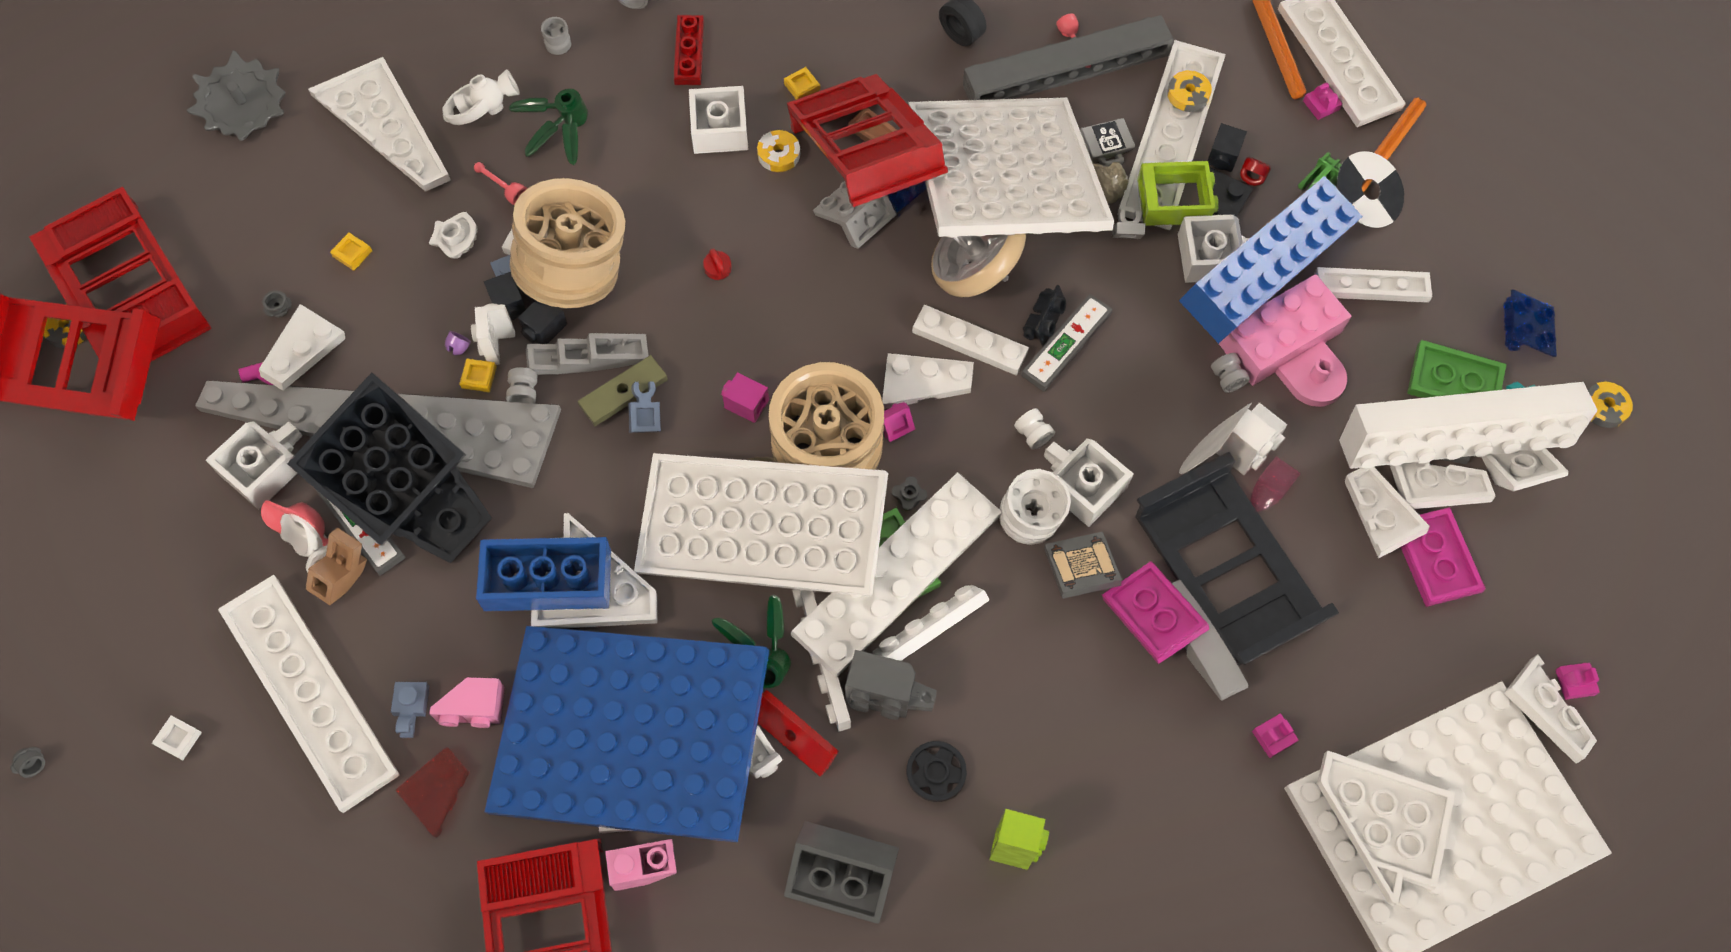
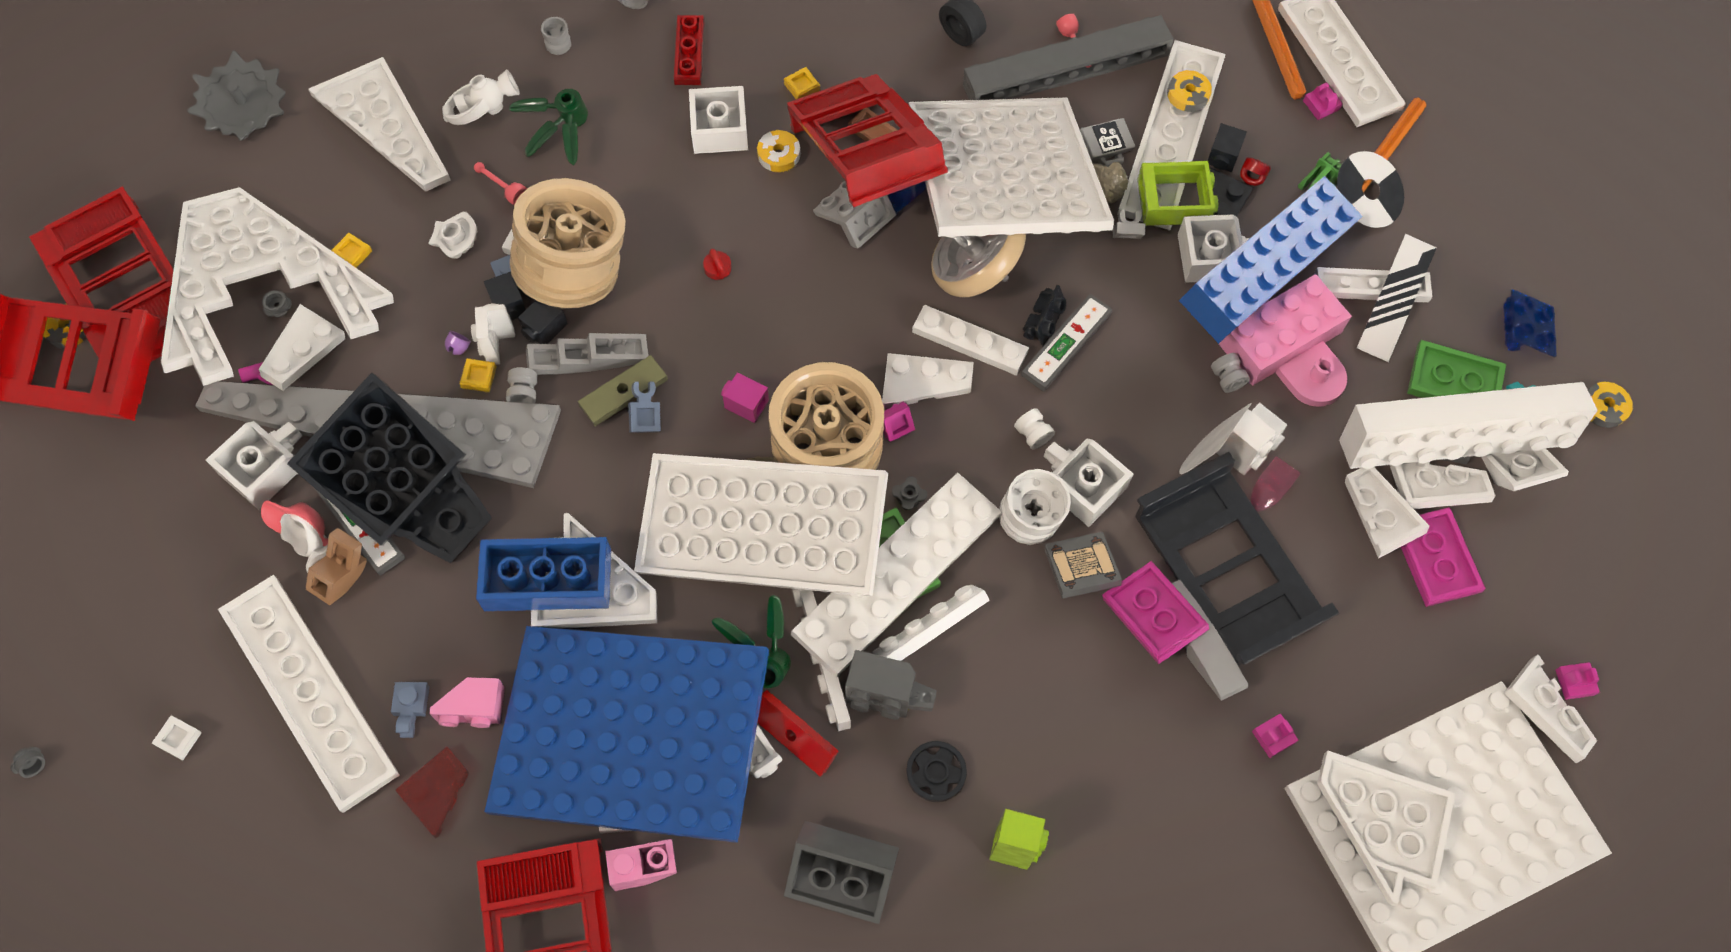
(236, 239): none -> white wing
(1396, 298): none -> white sticker

